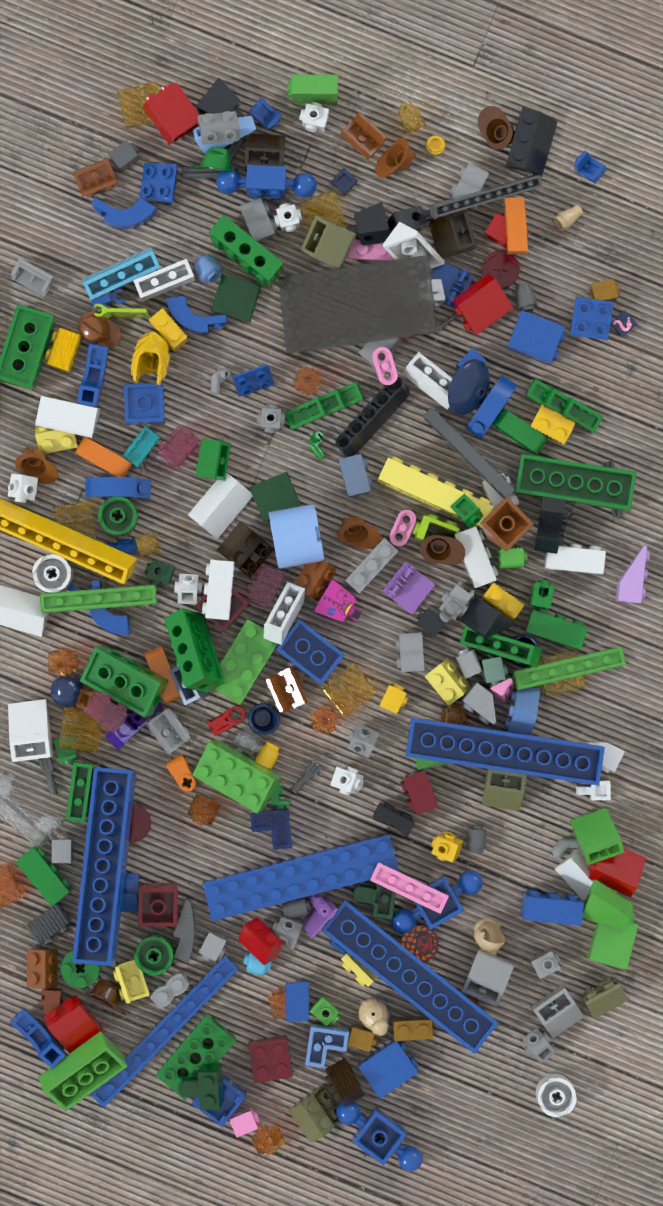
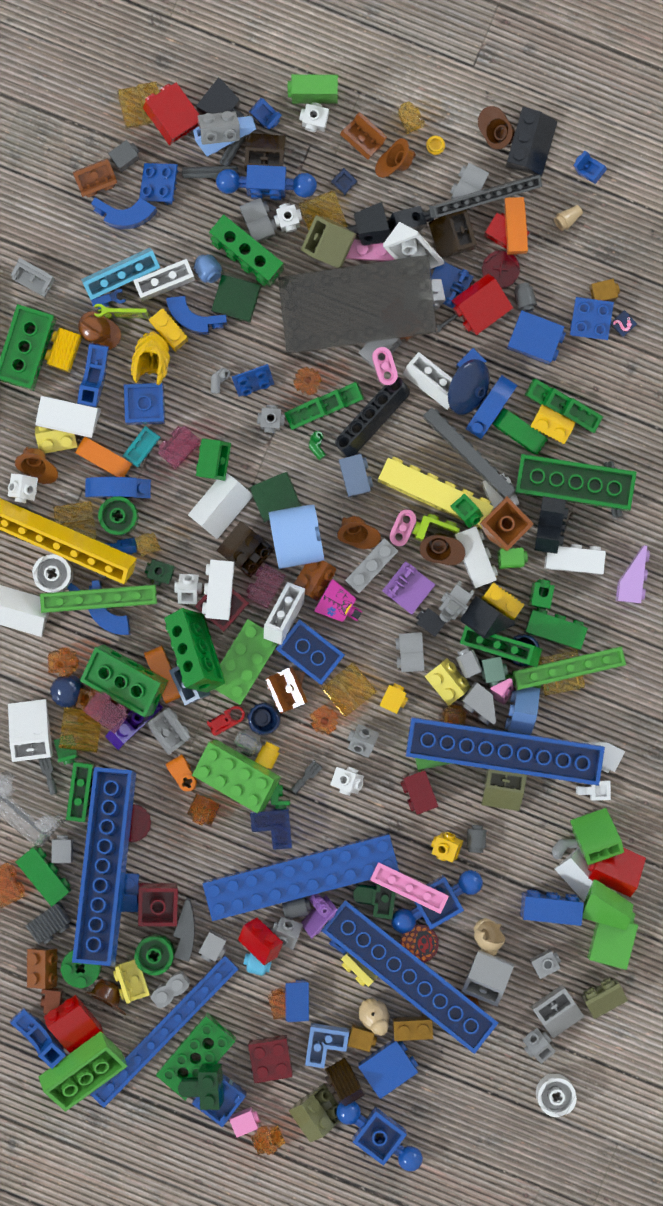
(217, 159): green piece -> none
(321, 1005): bright green brick -> none
(402, 821): black brick -> none

